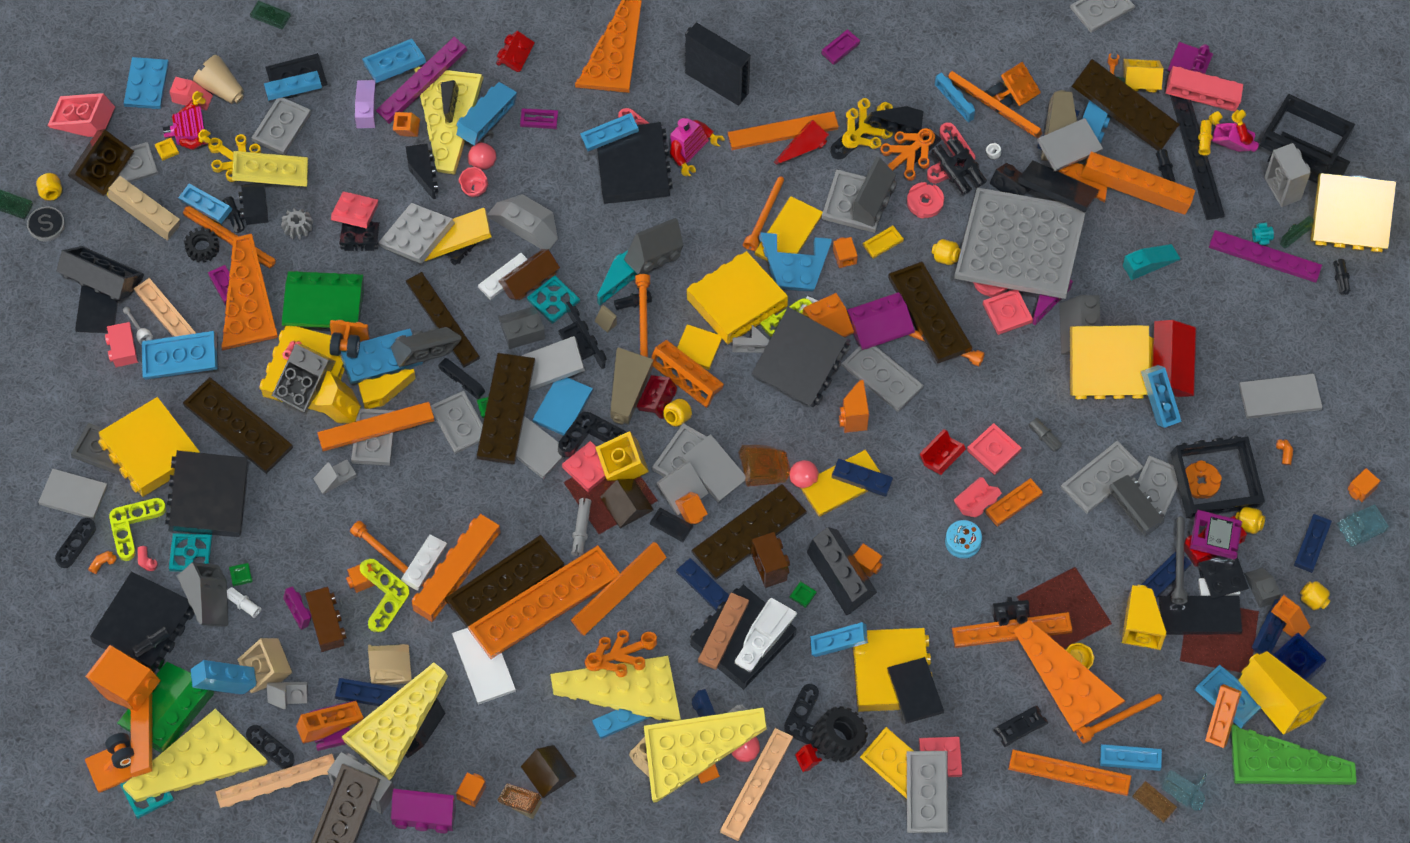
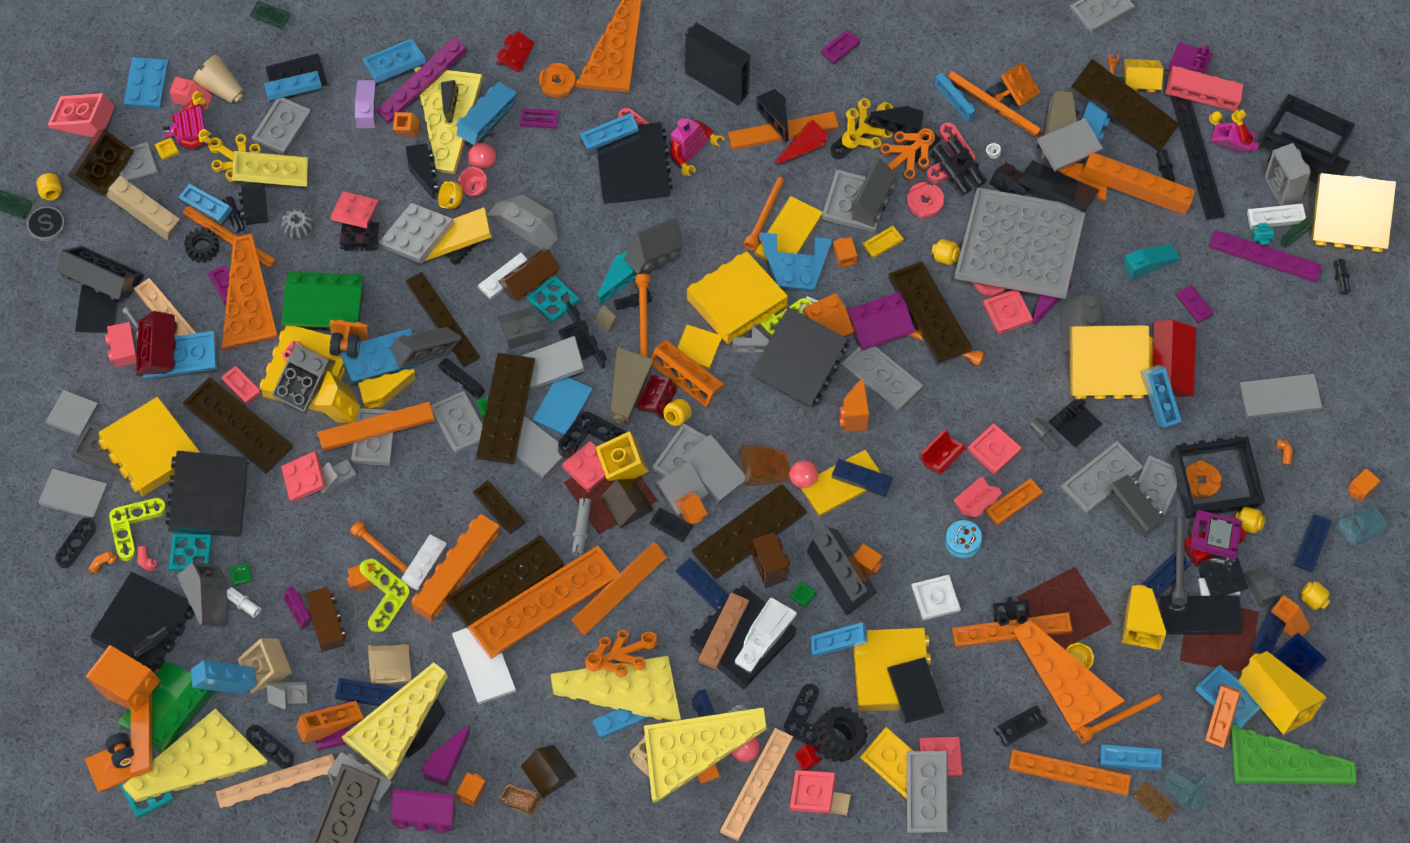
(72, 413): none -> light grey tile
(155, 344): none -> dark red slope
(240, 385): none -> coral plate
(303, 476): none -> coral plate
(444, 759): none -> magenta slope
(450, 190): none -> yellow hair
(498, 507): none -> dark brown plate
(554, 89): none -> orange plate
(773, 109): none -> black slope
(813, 791): none -> coral plate
(840, 803): none -> tan tile
(935, 597): none -> white tile
(1075, 422): none -> black hinge
(1194, 304): none -> magenta plate
(1205, 137): yellow axle -> none
(1276, 215): none -> white plate

